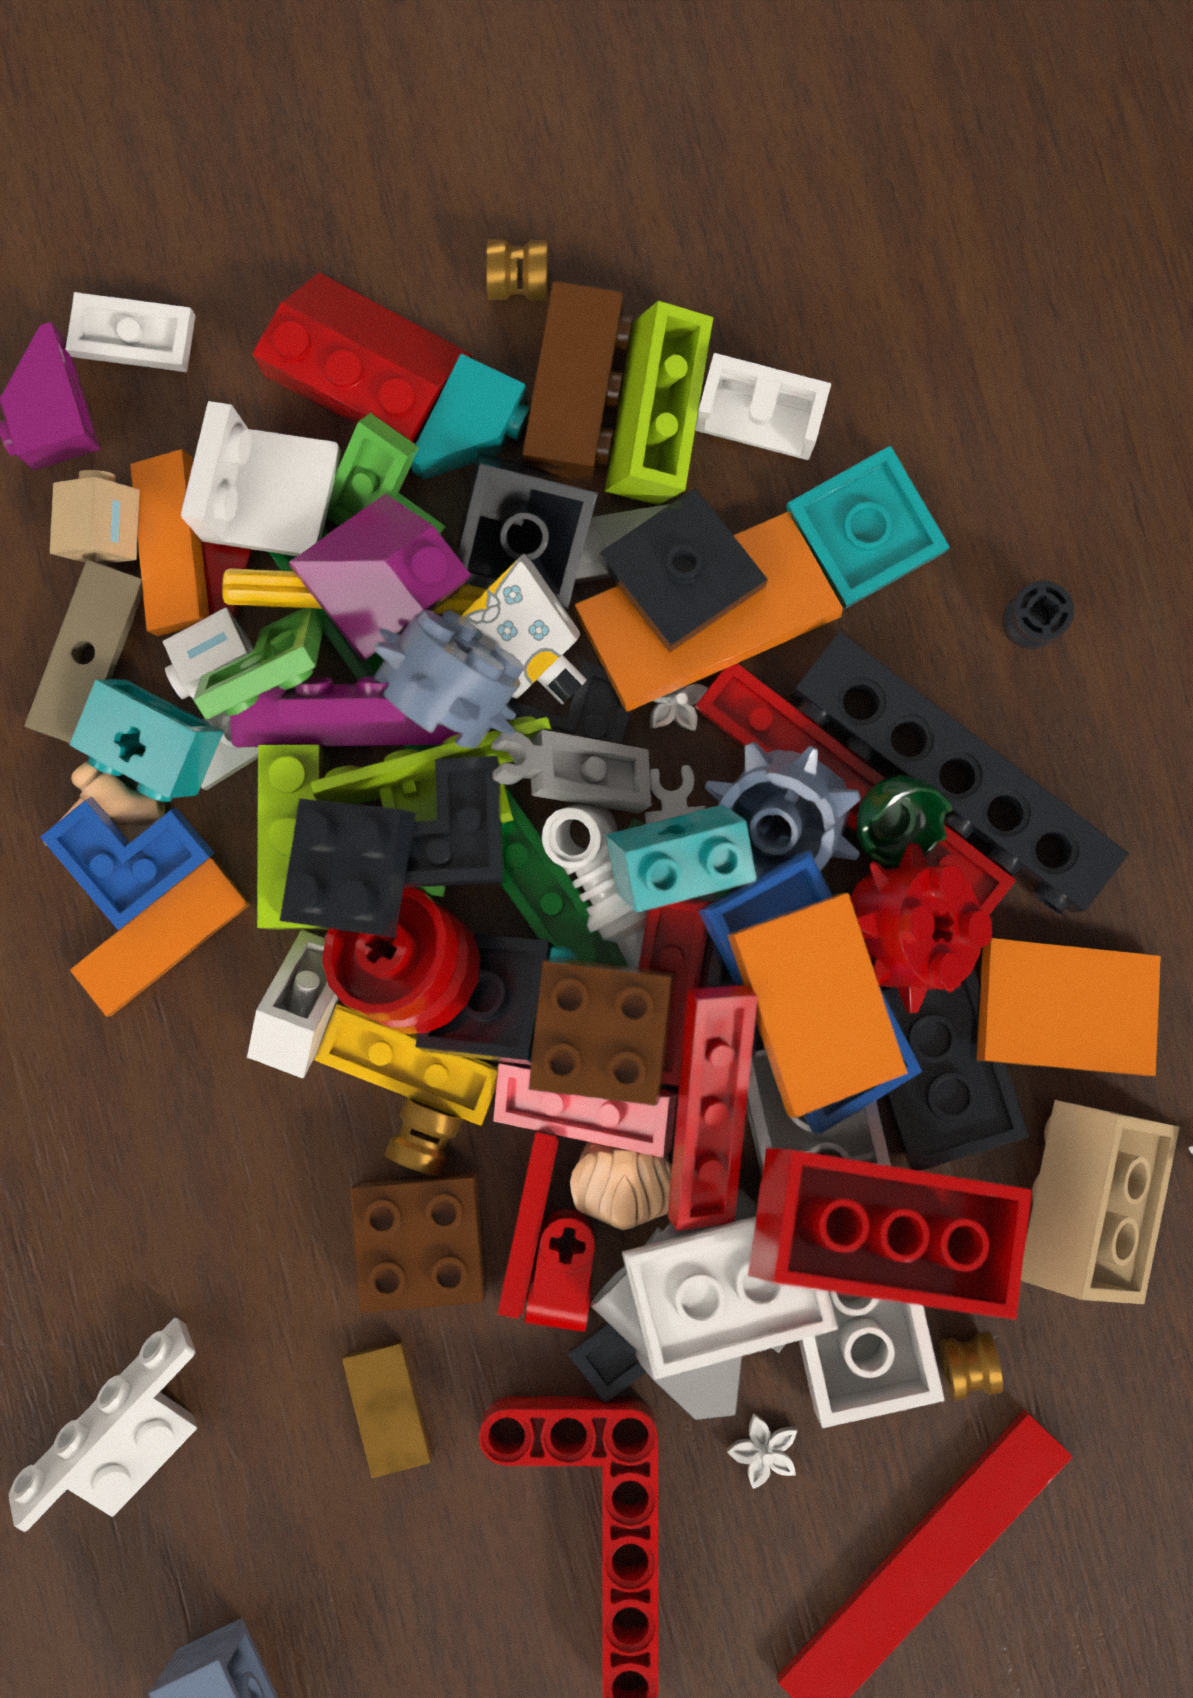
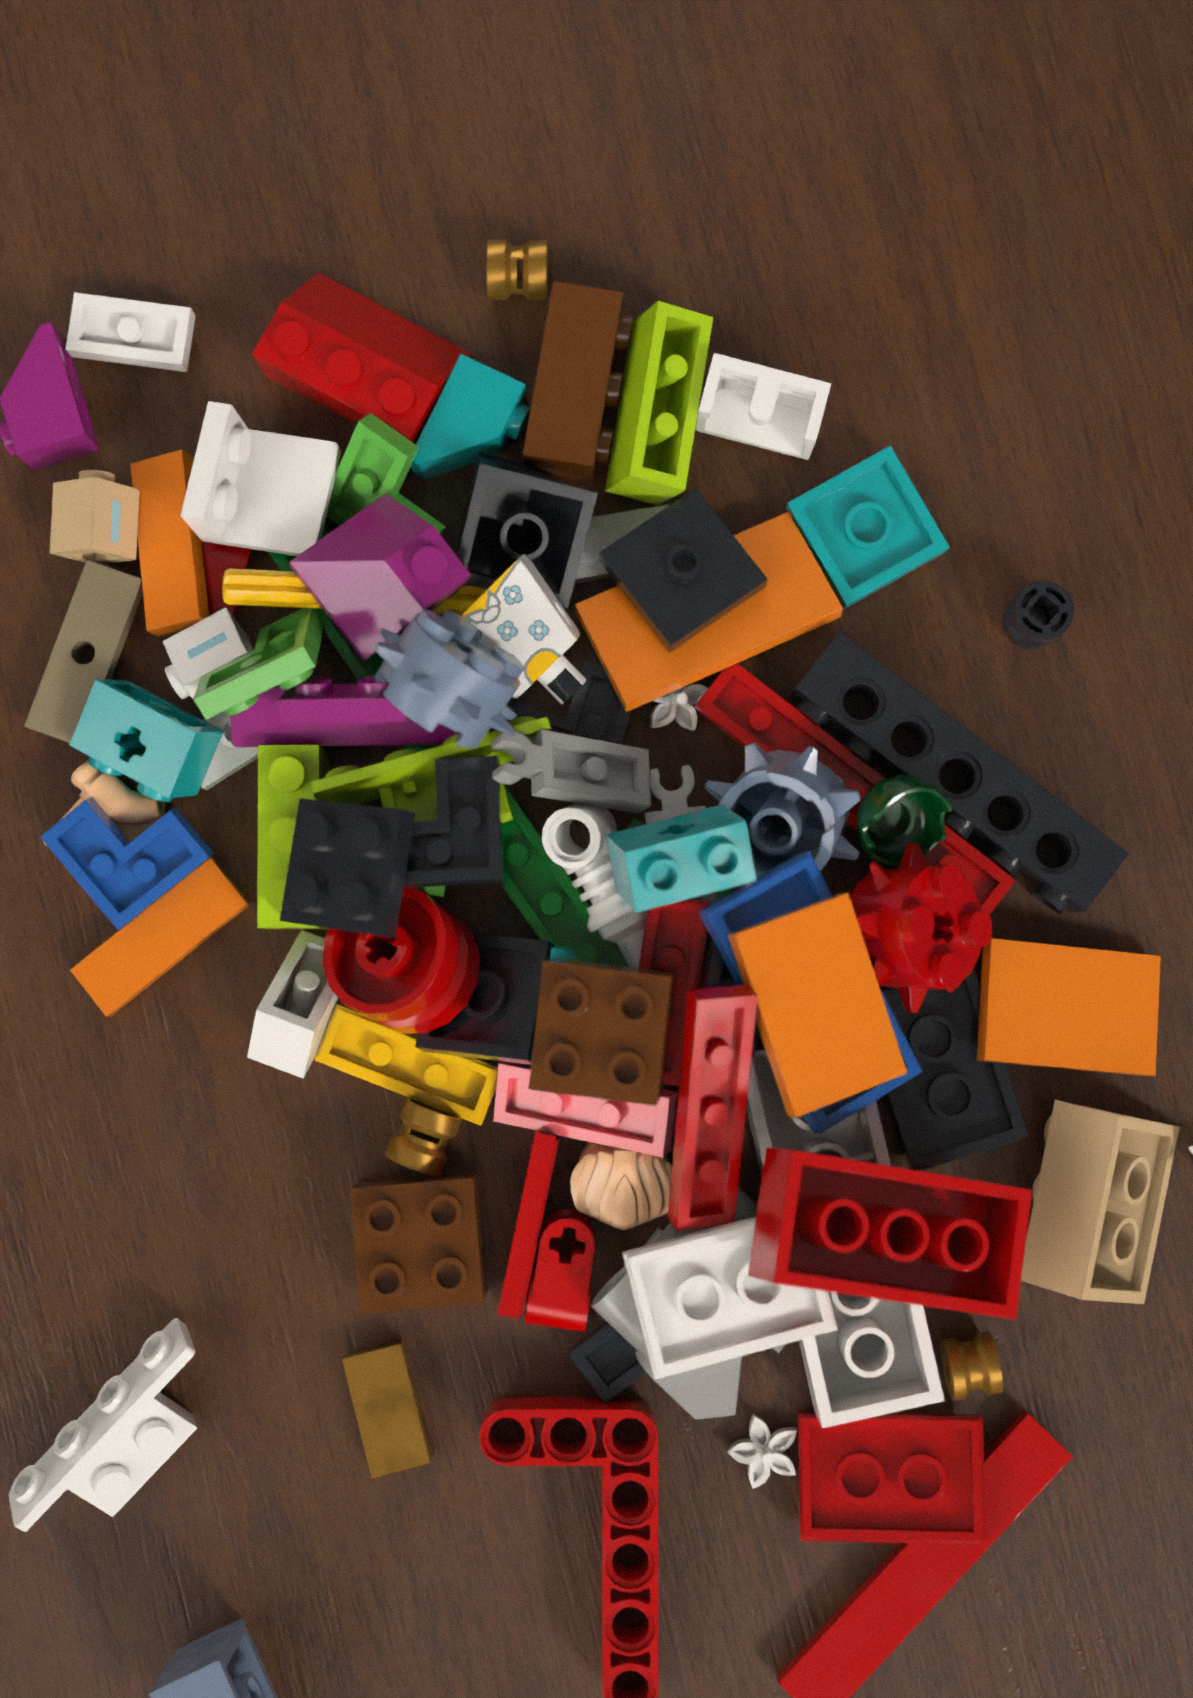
(893, 1479): none -> red tile

